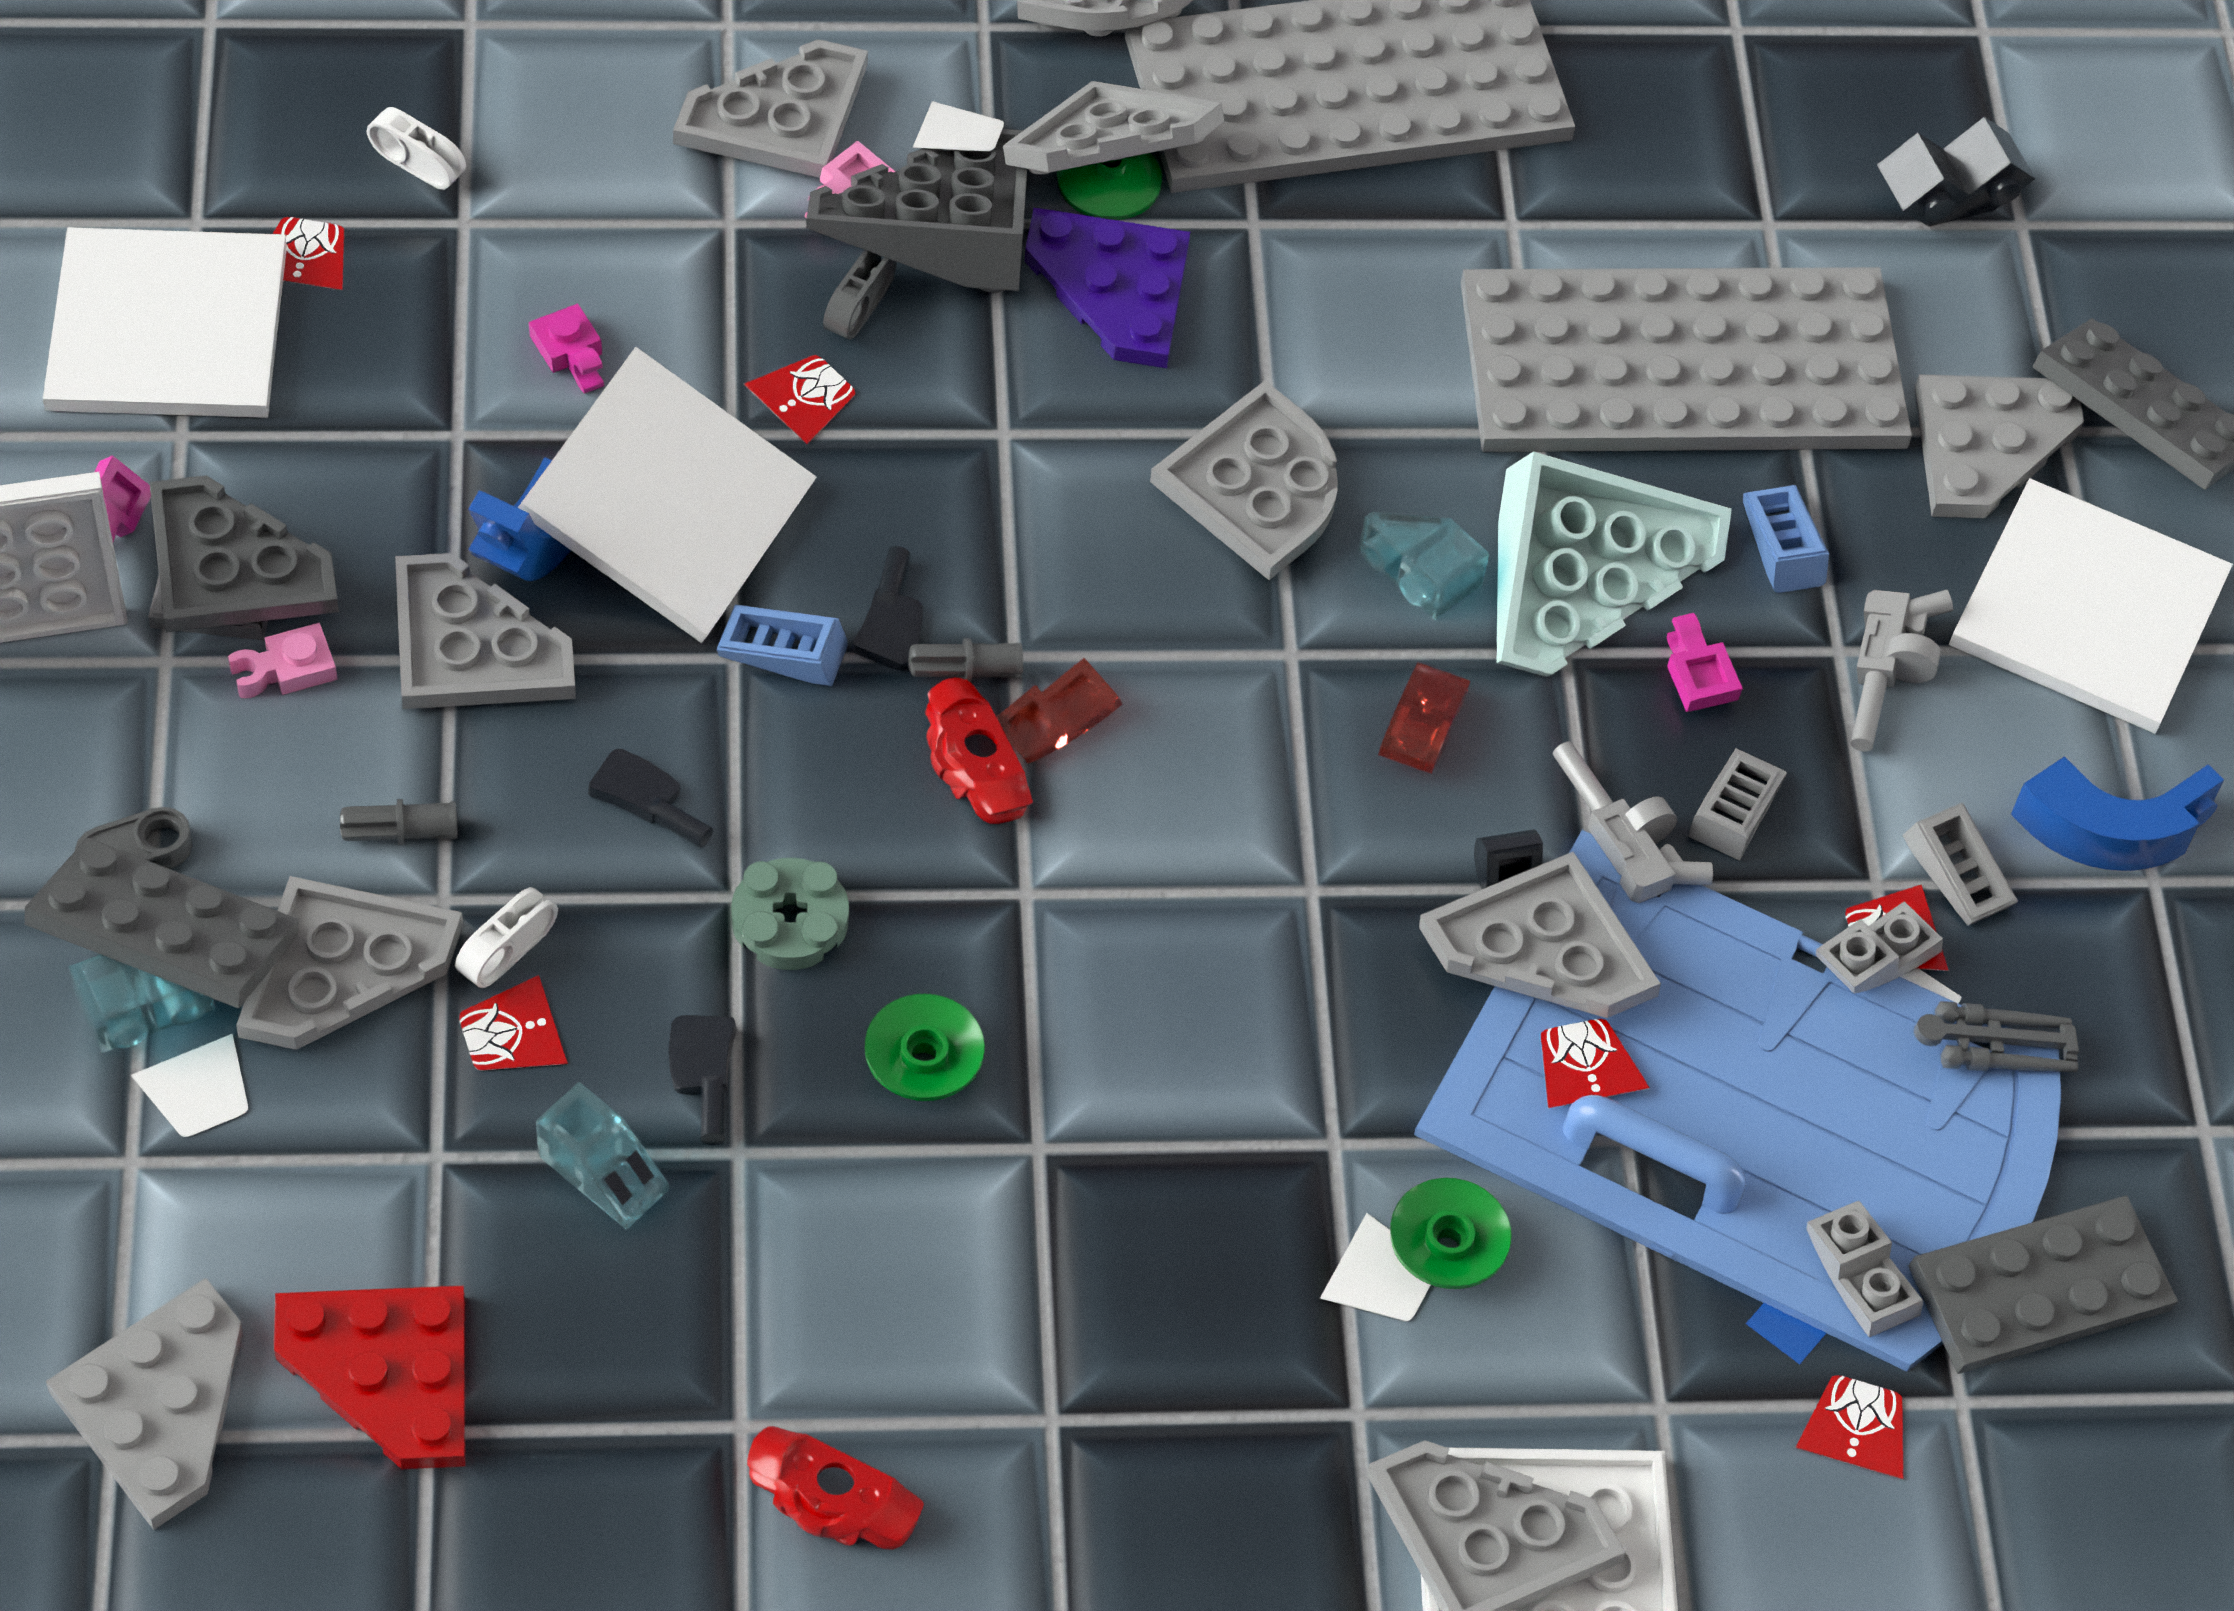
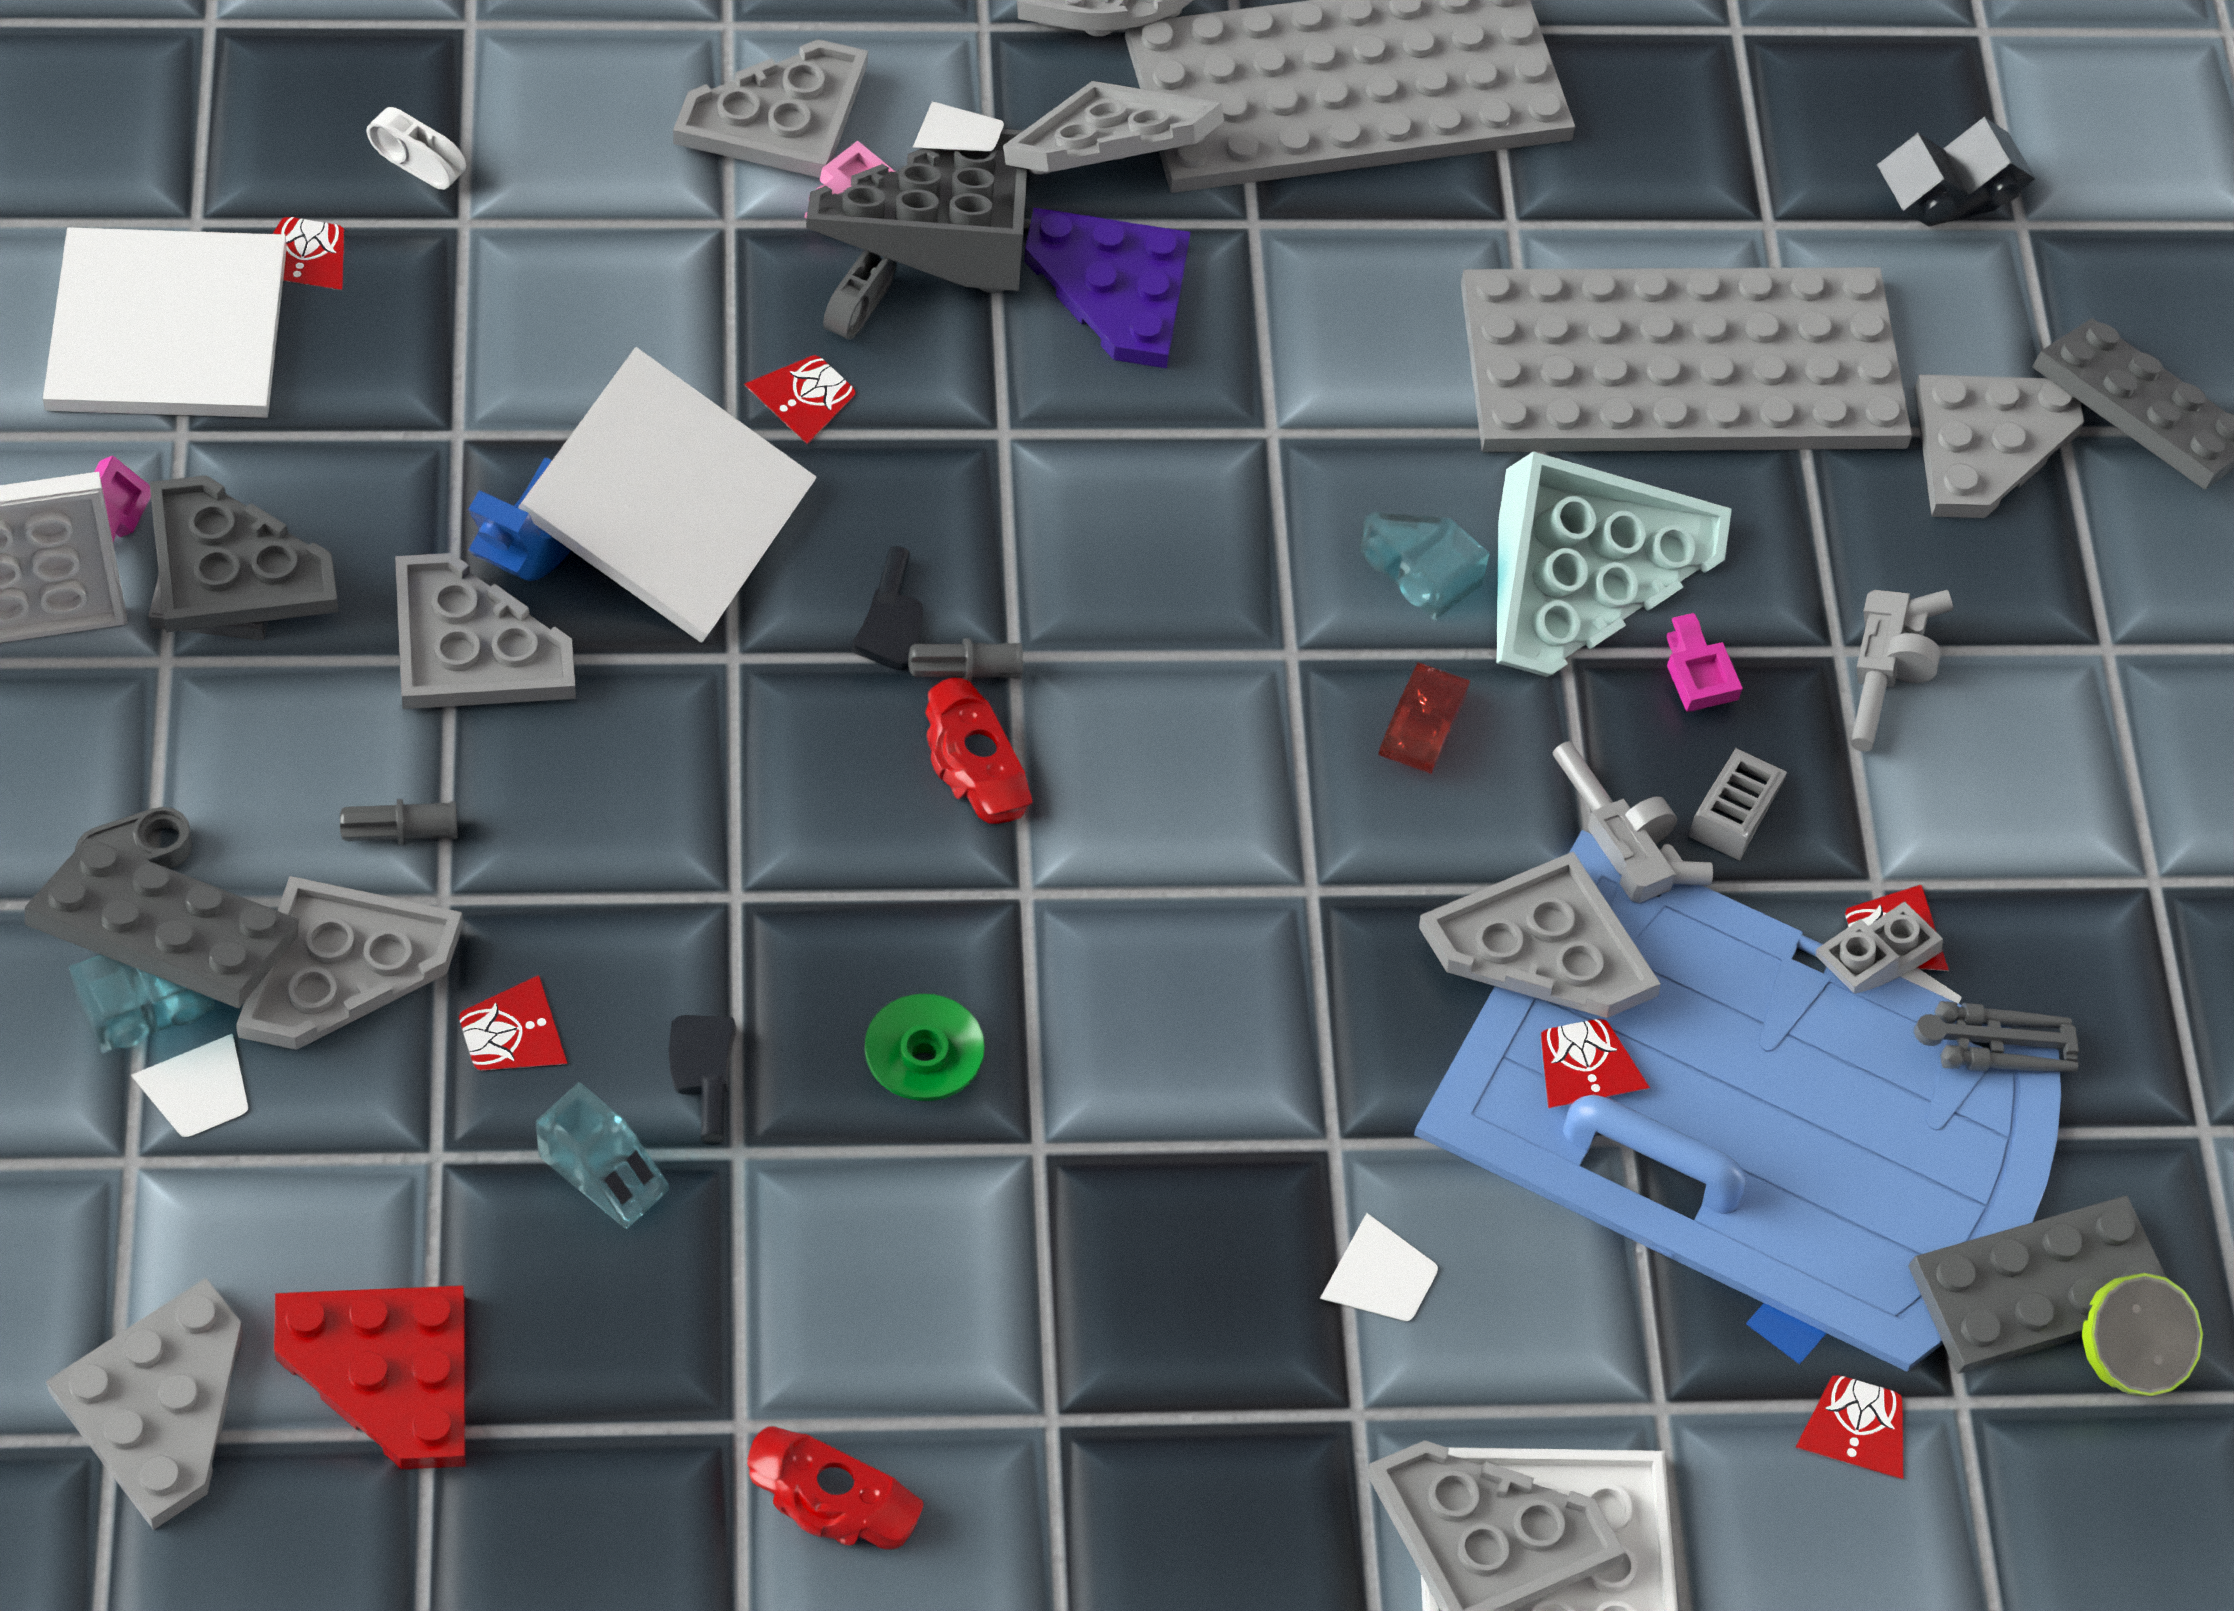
(291, 658): bright pink plate -> none
(506, 937): white piece -> none
(570, 342): dark pink plate -> none
(646, 792): black piece -> none
(782, 883): sand green plate -> none
(814, 661): medium blue slope -> none
(1059, 714): clear red slope -> none
(1112, 187): green dish -> none
(1256, 479): light grey plate -> none
(1453, 1211): green dish -> none
(1506, 856): black brick -> none
(1787, 542): medium blue slope -> none
(1861, 1268): light grey slope -> none
(1966, 839): light grey slope -> none
(2091, 605): white tile -> none
(2112, 831): blue arch -> none
(2142, 1334): none -> tile

